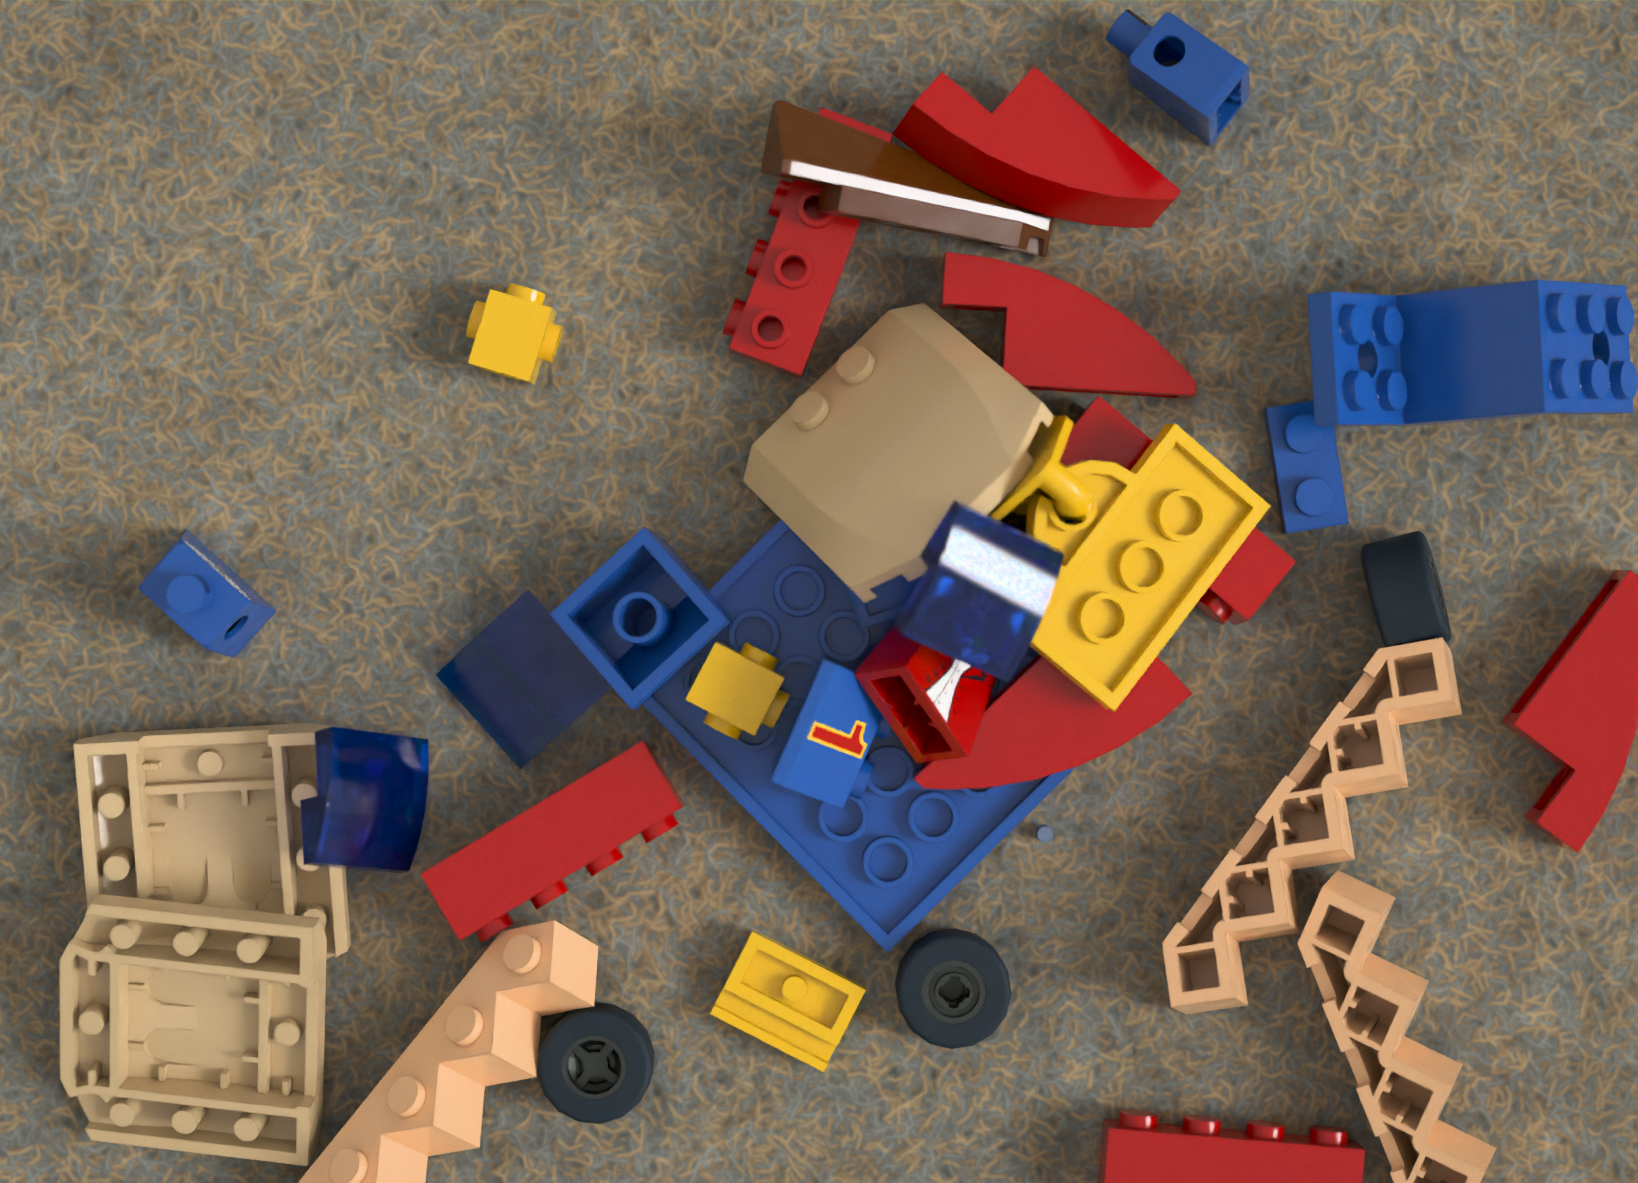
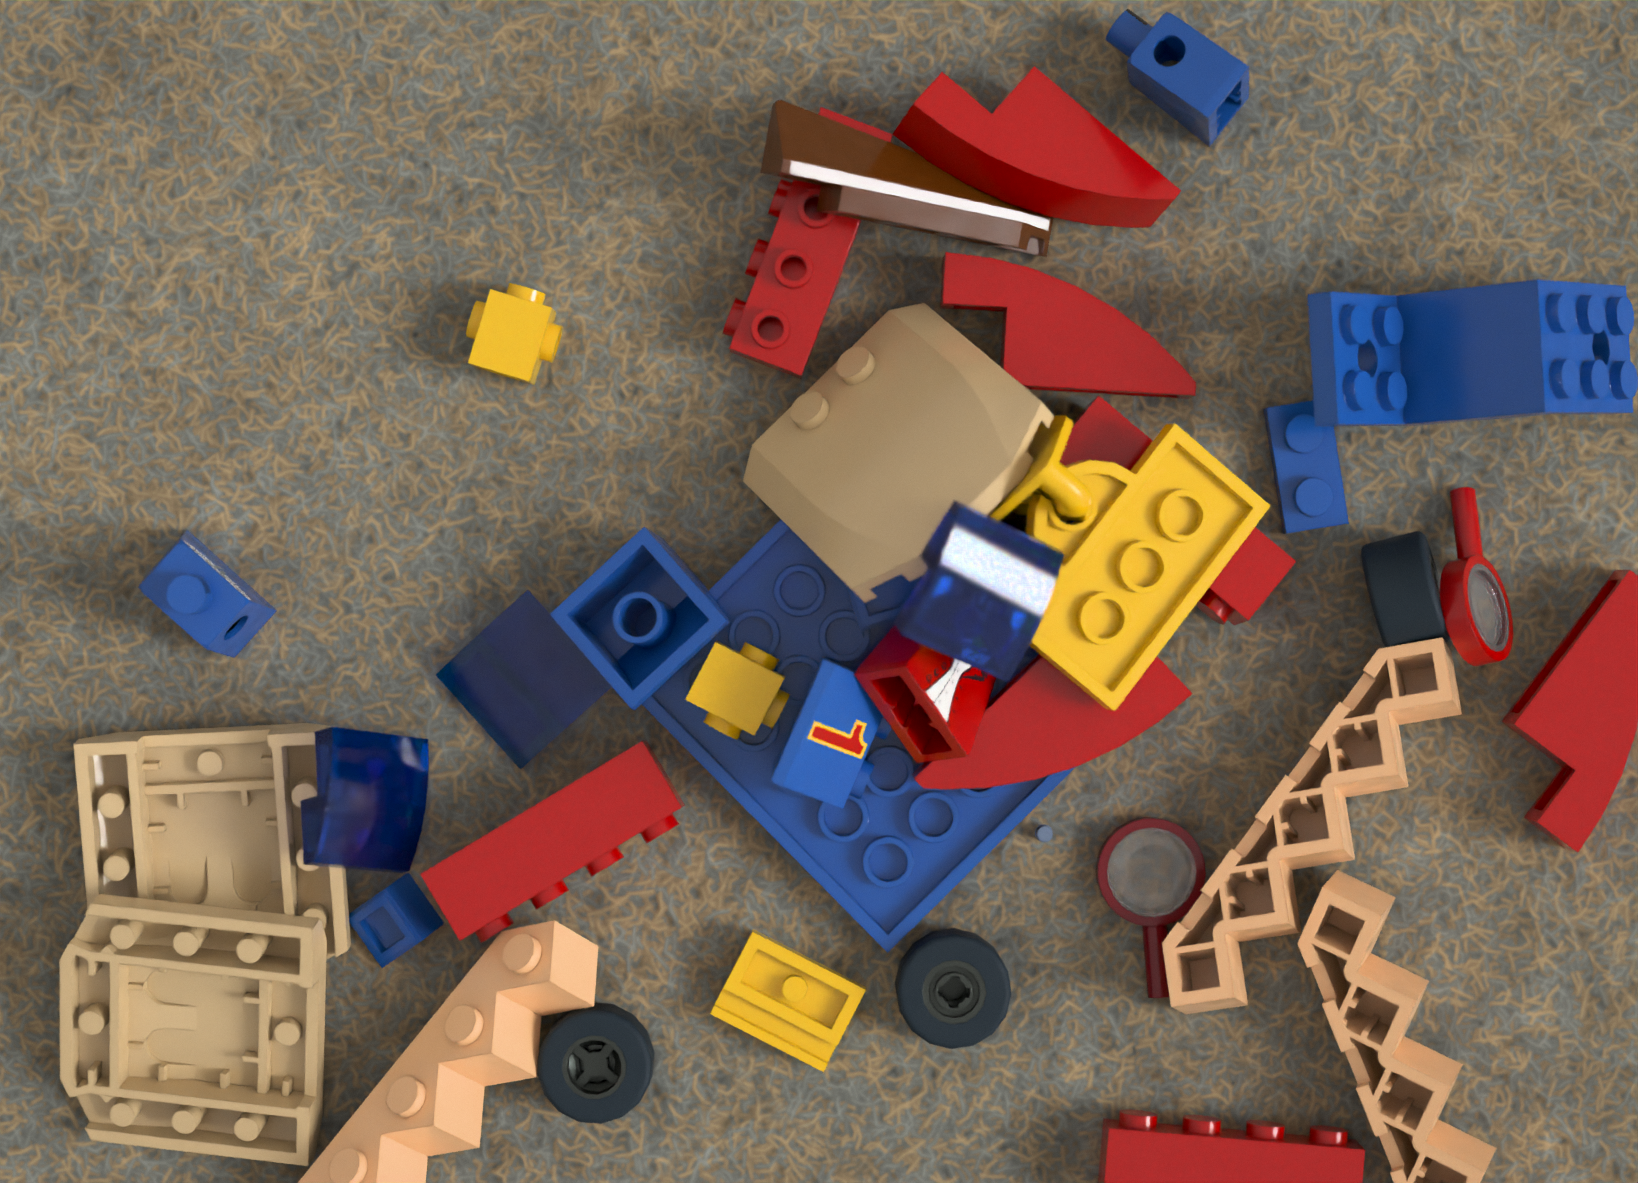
(395, 920): none -> blue slope
(1151, 878): none -> piece
(1472, 591): none -> red piece

